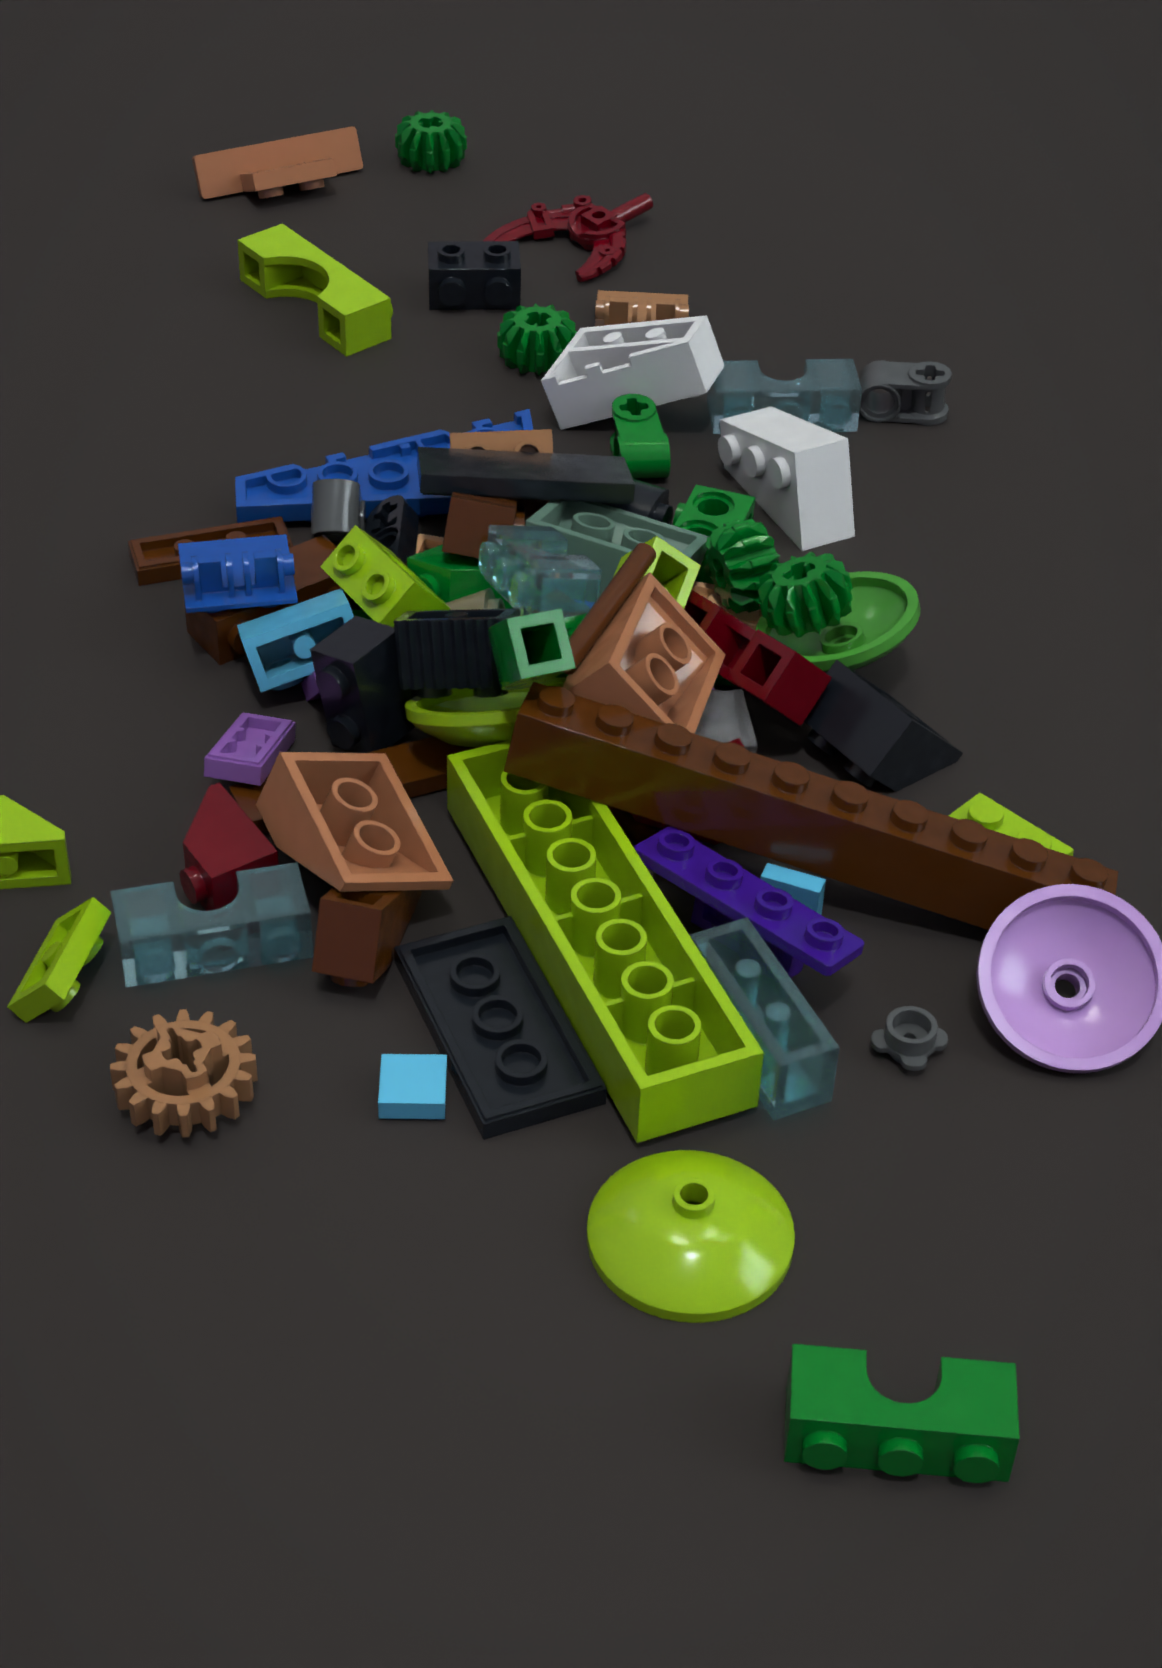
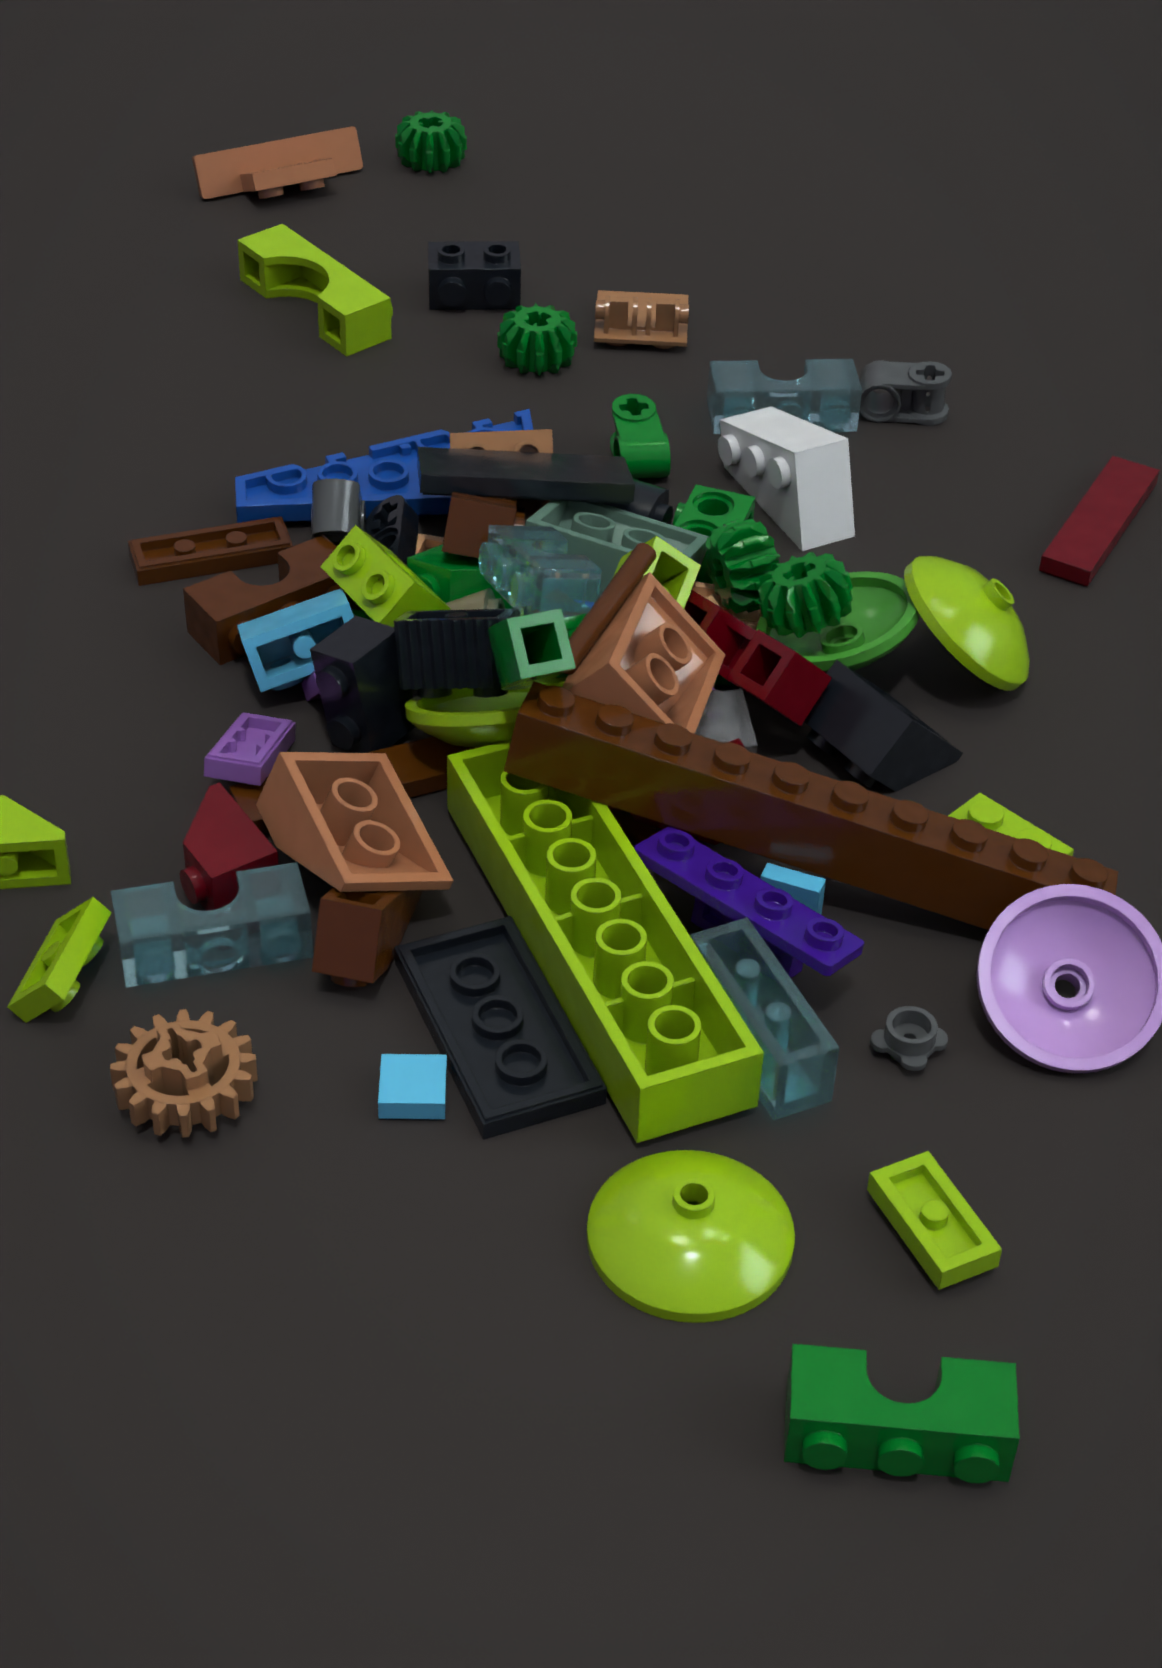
(237, 573): blue hinge -> none
(586, 223): dark red bar -> none
(647, 358): white wedge -> none
(934, 1220): none -> lime plate
(970, 619): none -> lime dish
(1099, 521): none -> dark red tile

